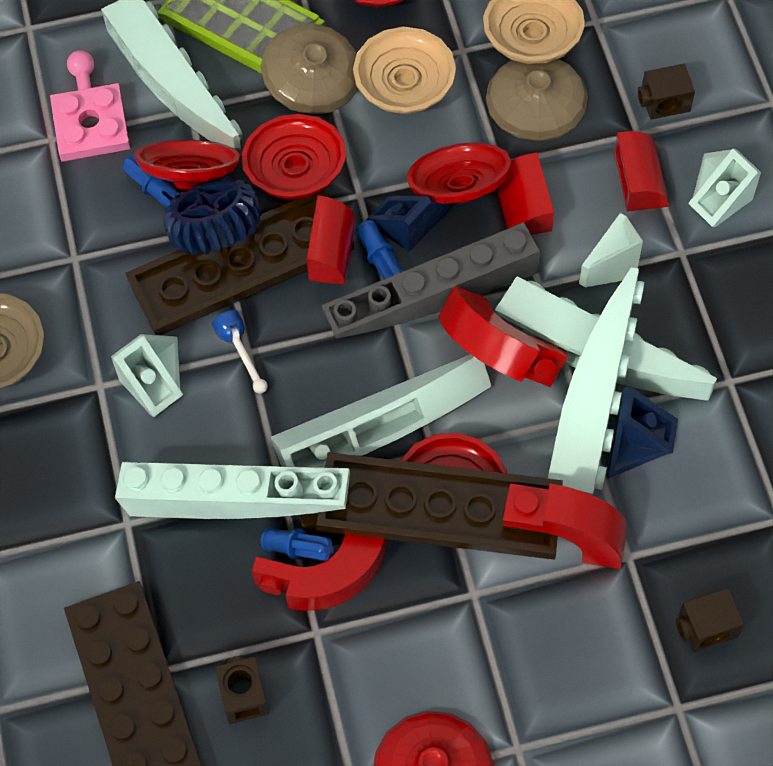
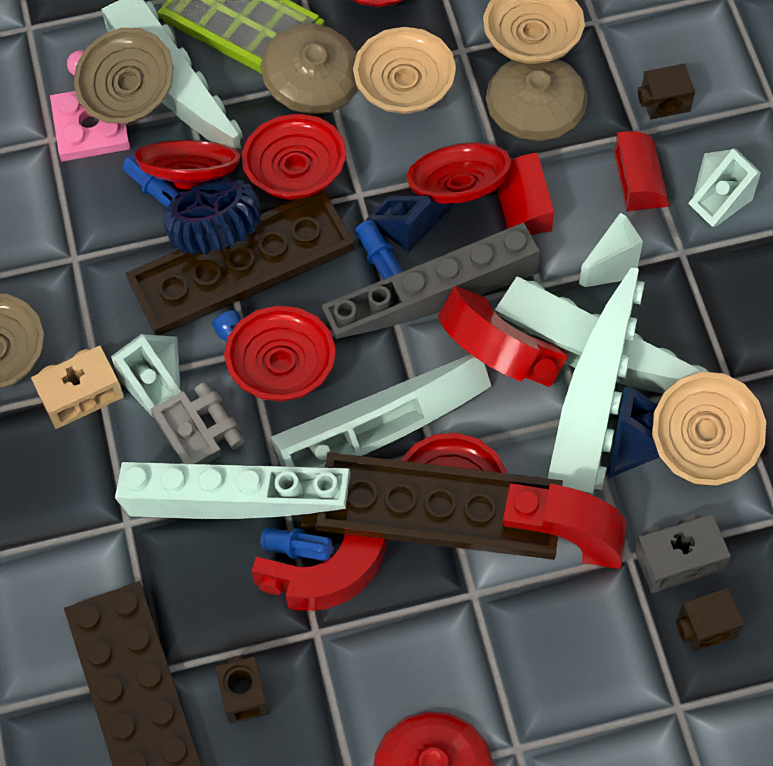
(95, 390): none -> tan brick
(123, 75): none -> dark tan hat
(186, 431): none -> light grey plate
(280, 353): none -> red hat
(330, 241): red brick -> none
(670, 567): none -> dark grey brick
(709, 428): none -> tan hat

